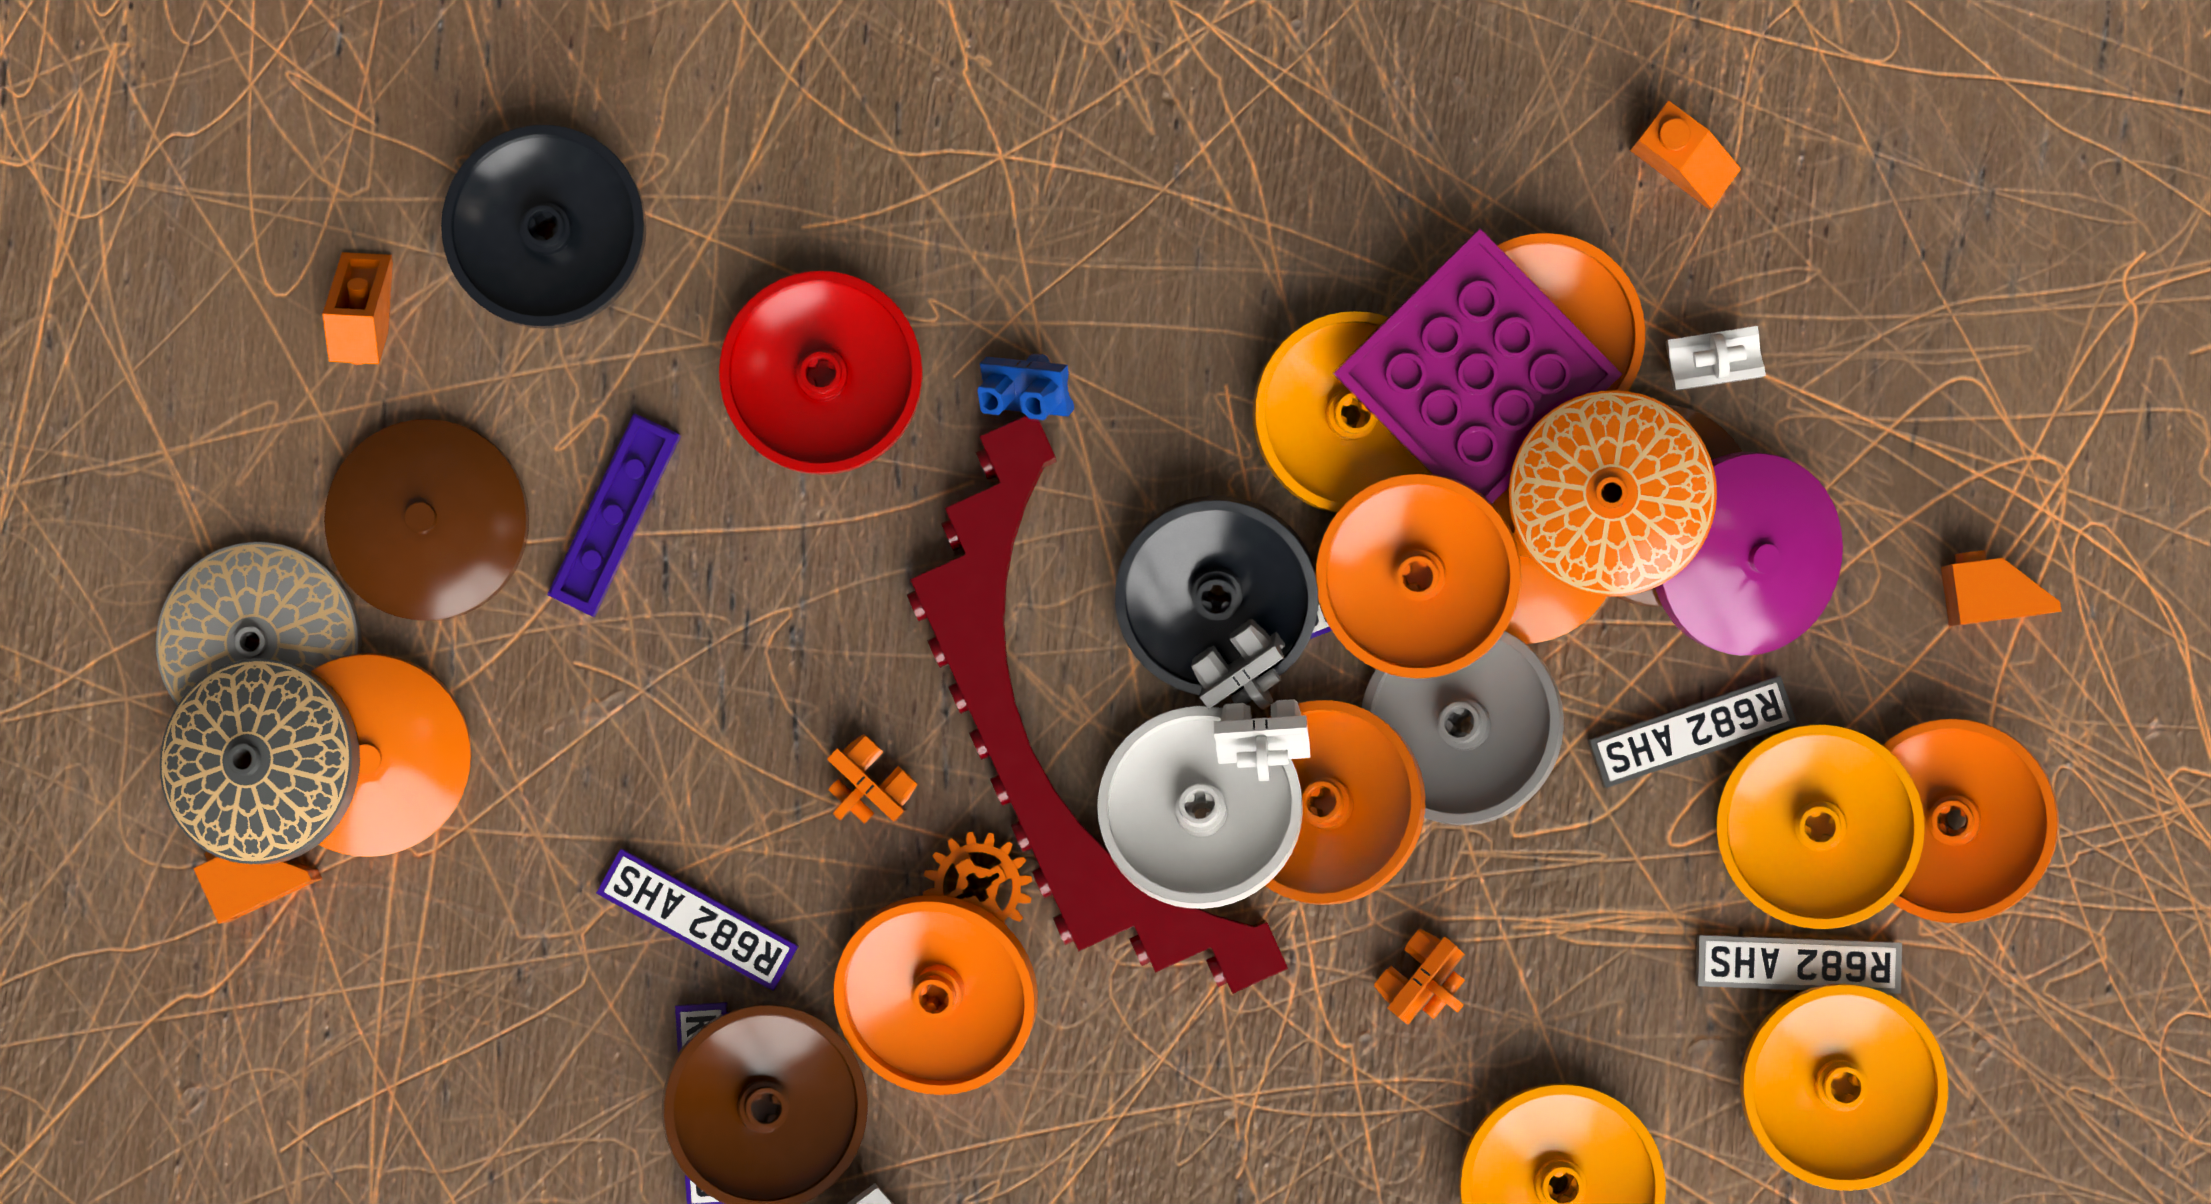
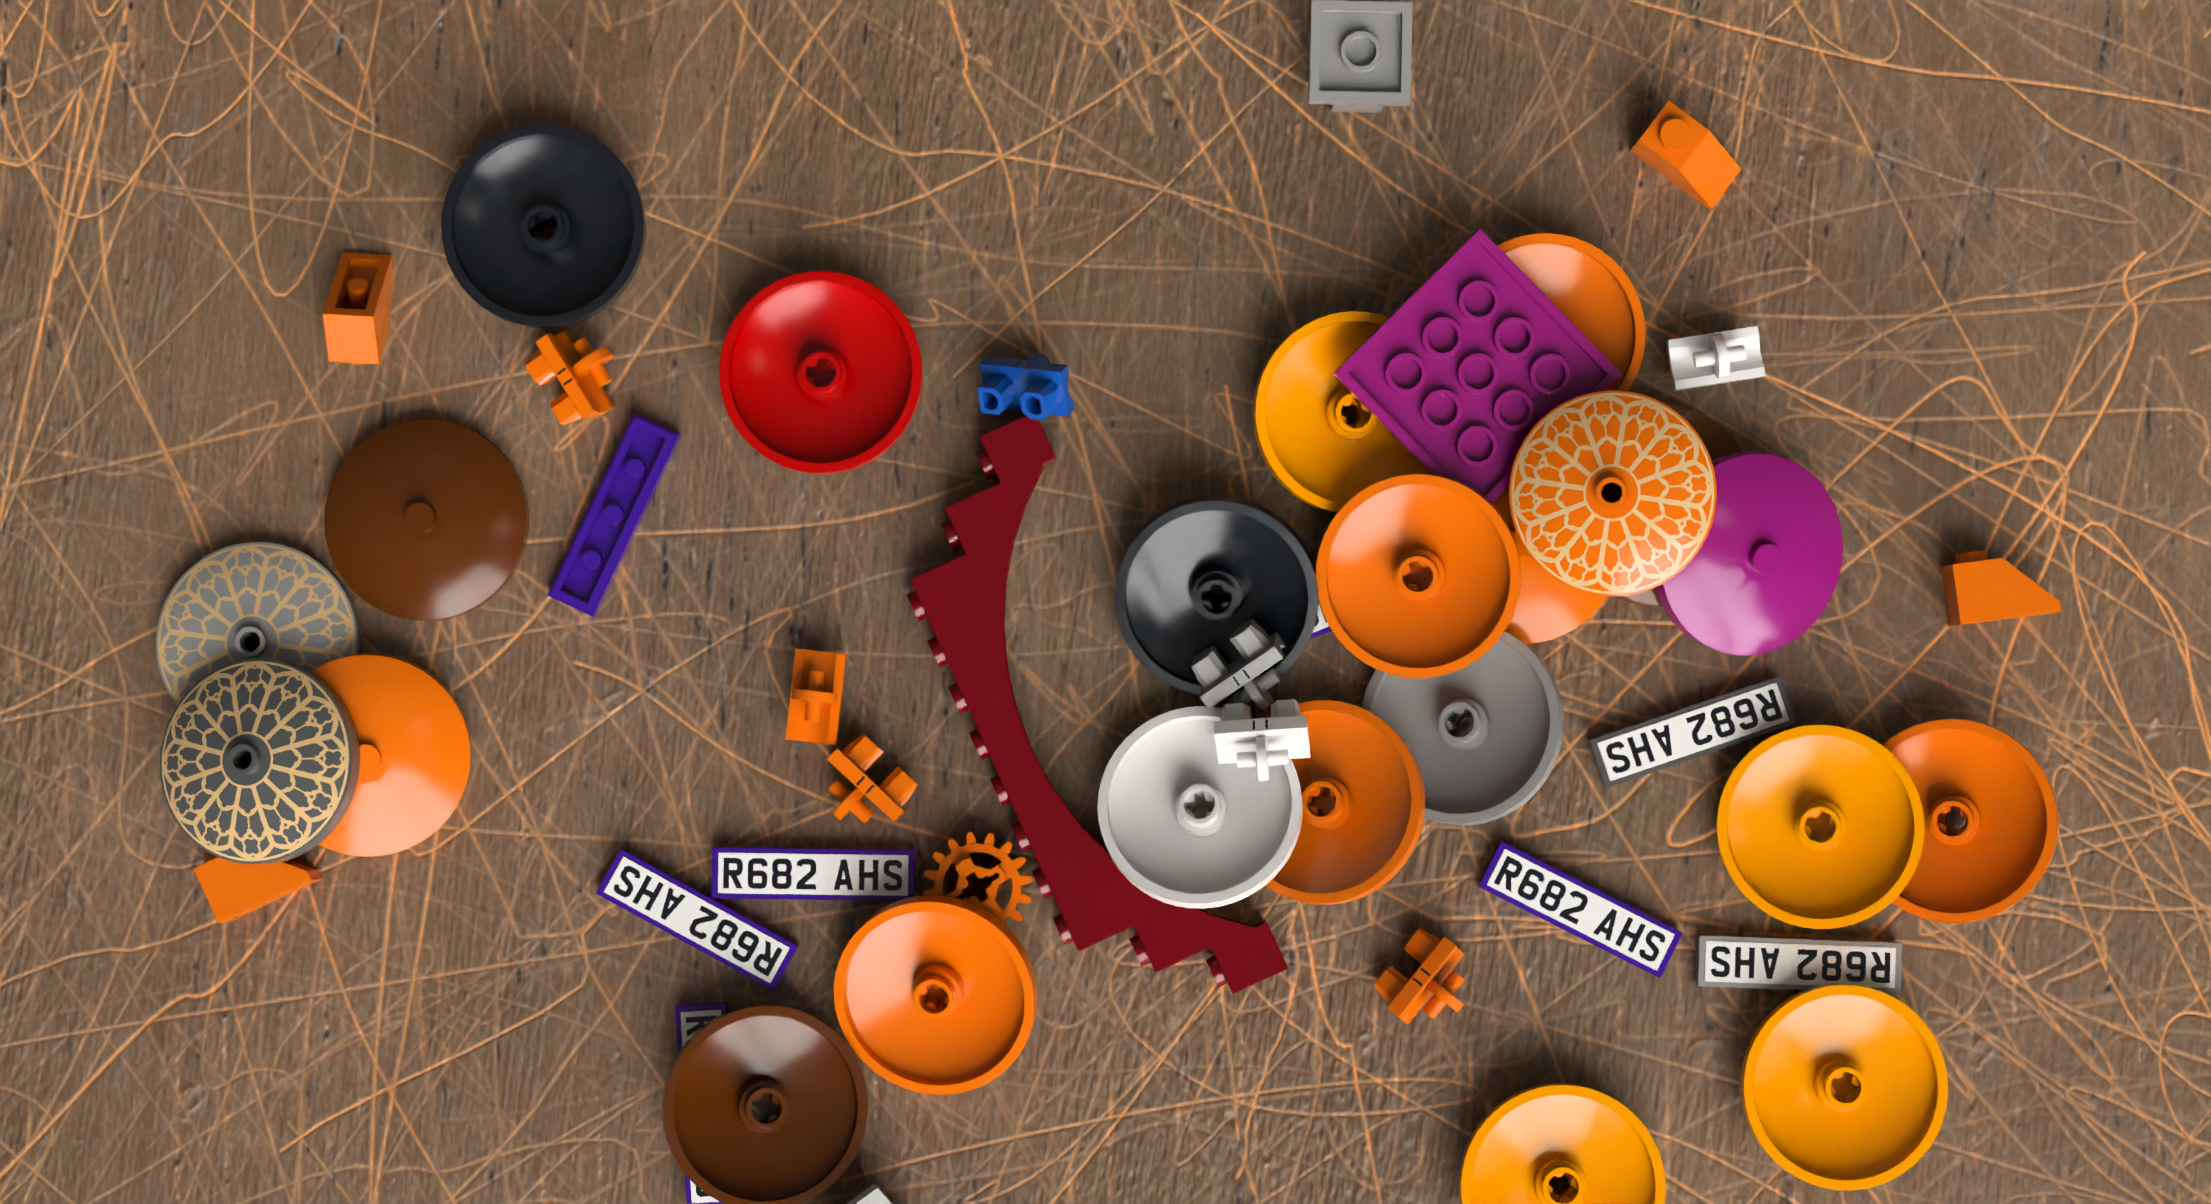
(578, 371): none -> orange hips
(813, 873): none -> tile
(816, 696): none -> orange hips
(1359, 54): none -> light grey panel
(1579, 909): none -> tile

